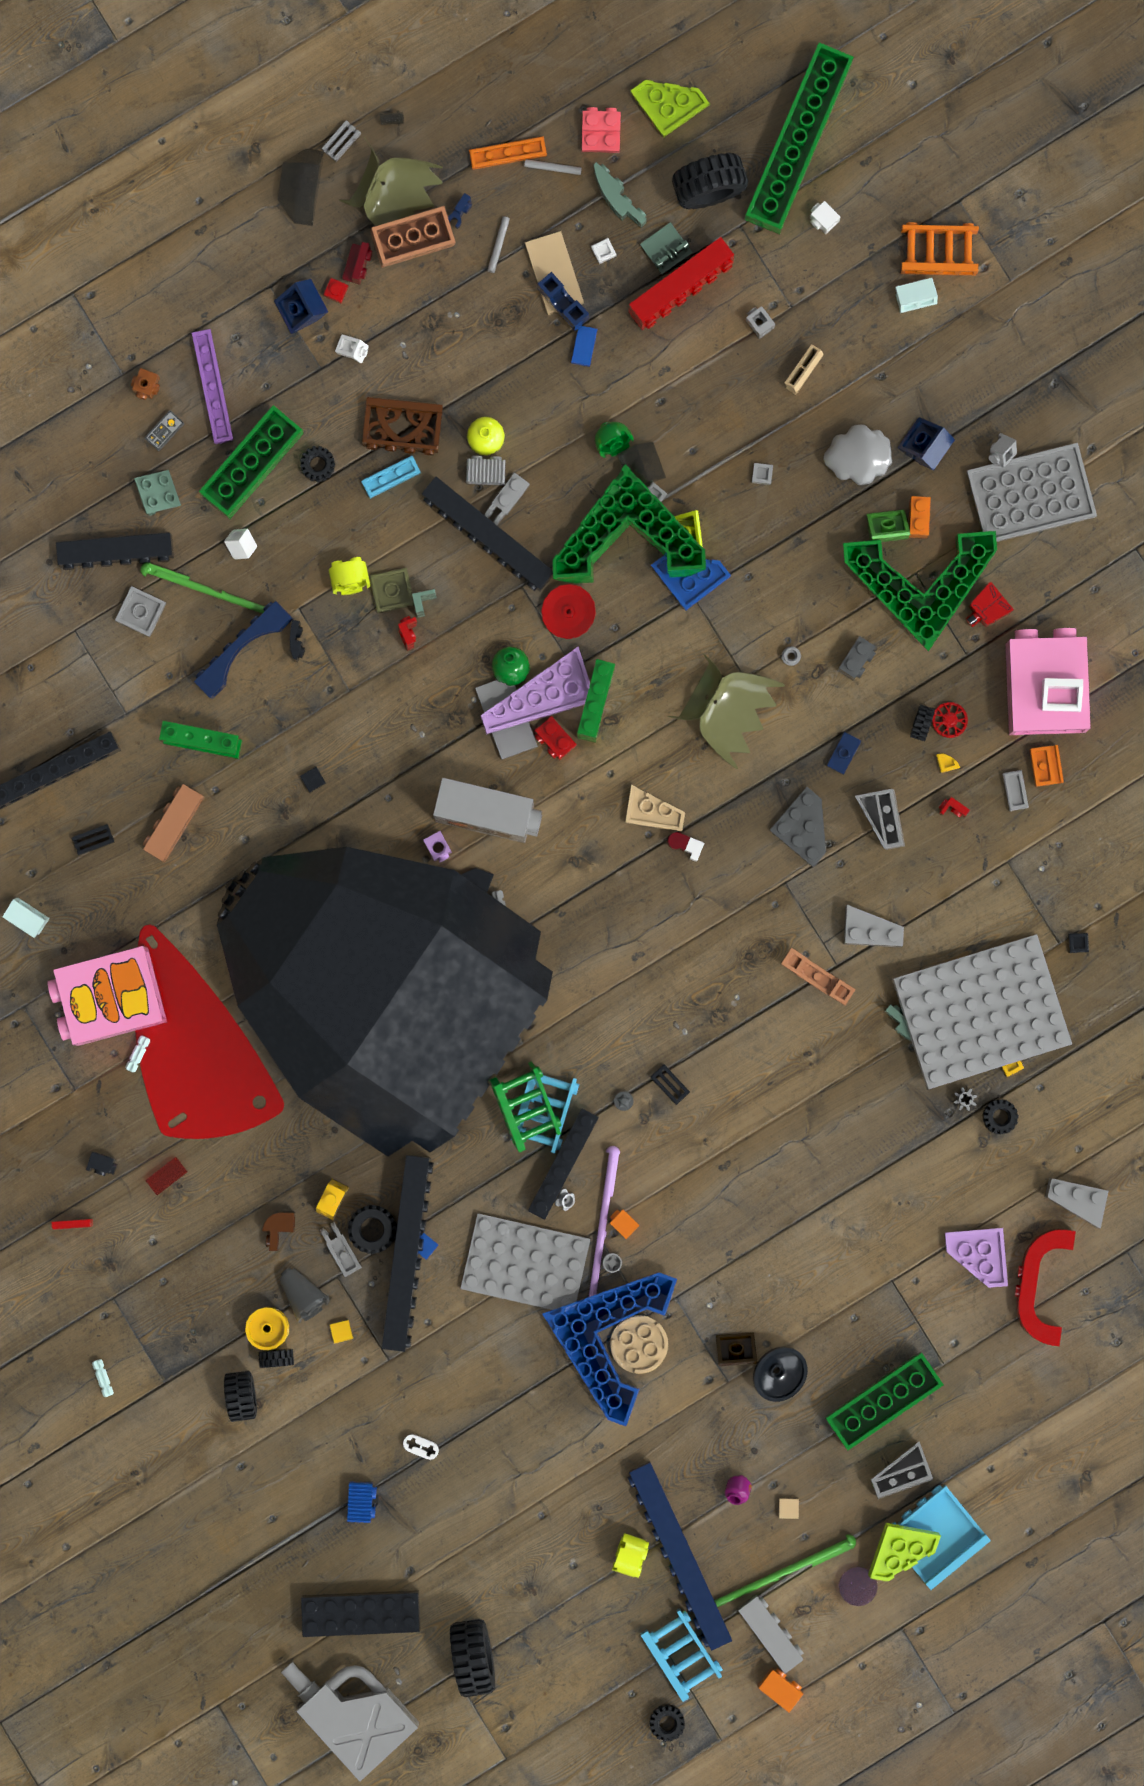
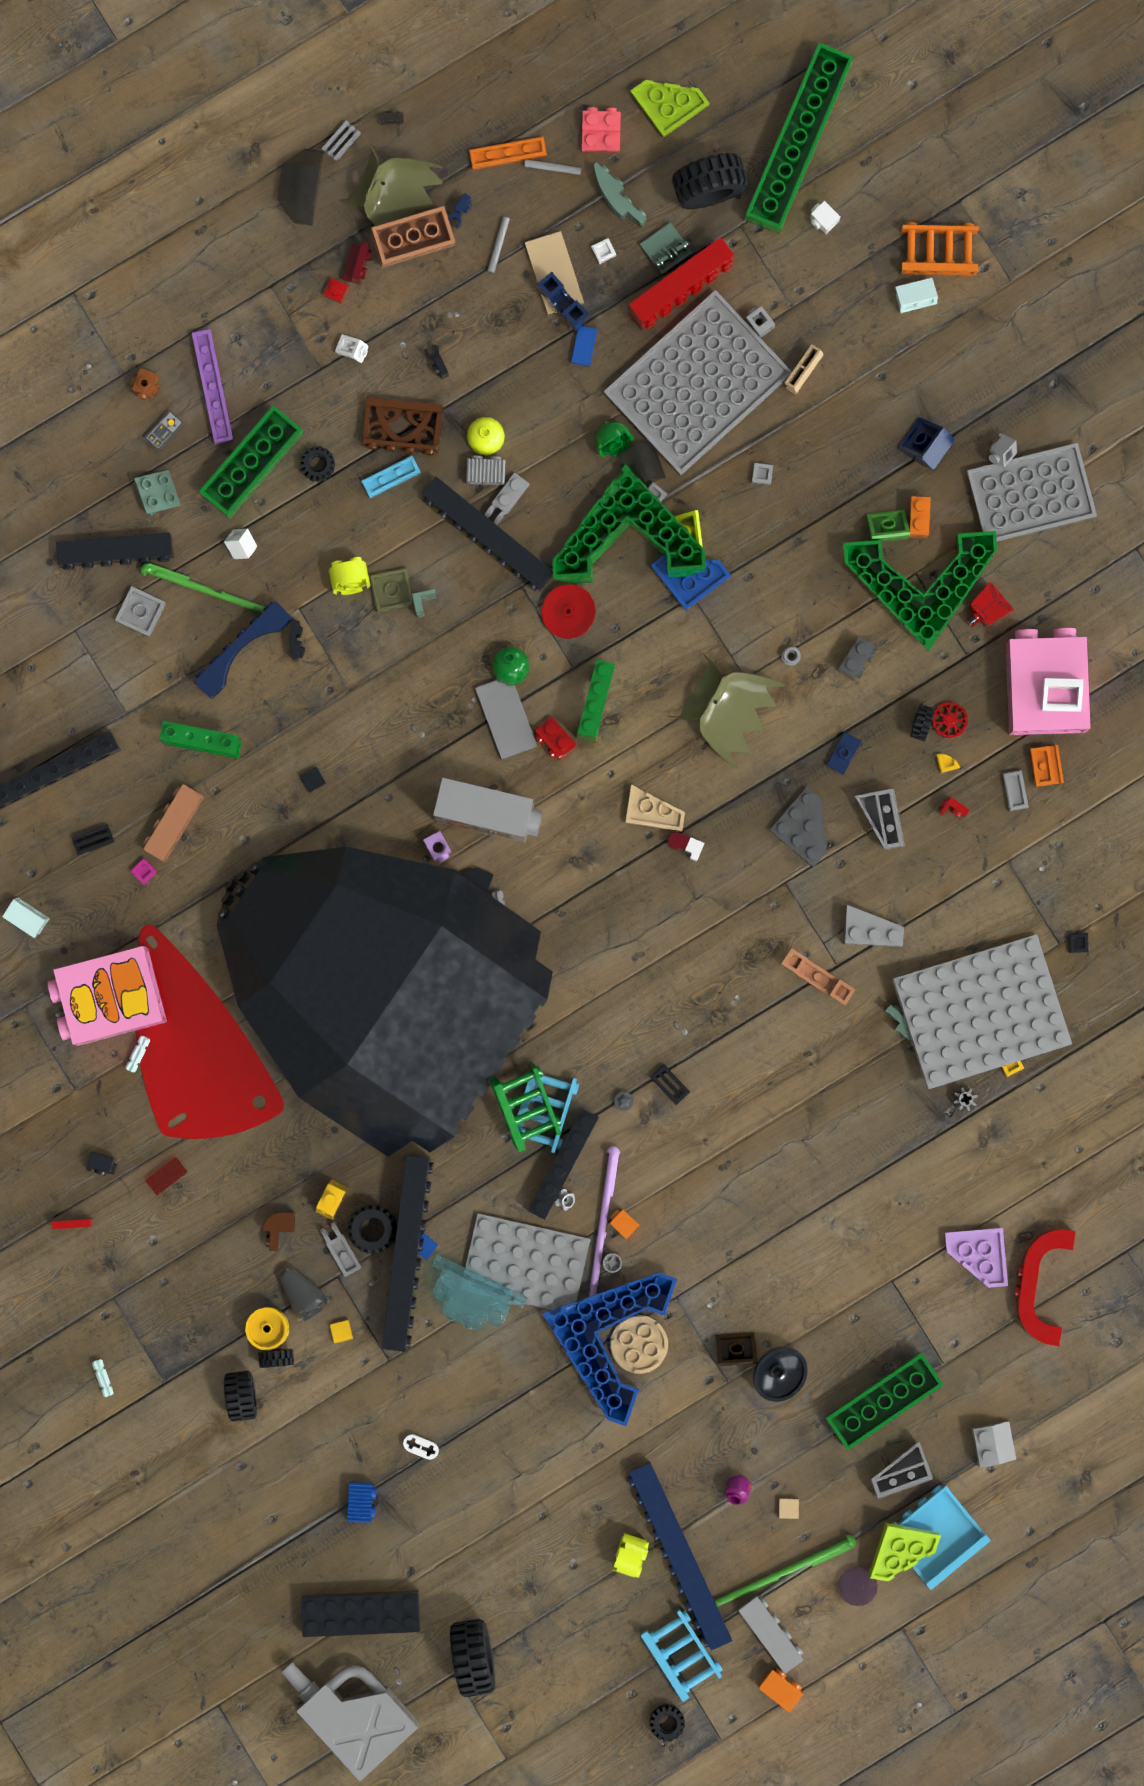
(143, 871): none -> dark pink tile
(301, 305): dark blue slope -> none
(406, 632): red bracket -> none
(439, 366): none -> black plate
(472, 1297): none -> clear light blue brick
(550, 692): lavender wing -> none
(698, 382): none -> light grey plate
(859, 455): light grey piece -> none
(992, 1125): black tyre -> none
(993, 1444): none -> light grey slope
(1078, 1199): light grey wedge -> none

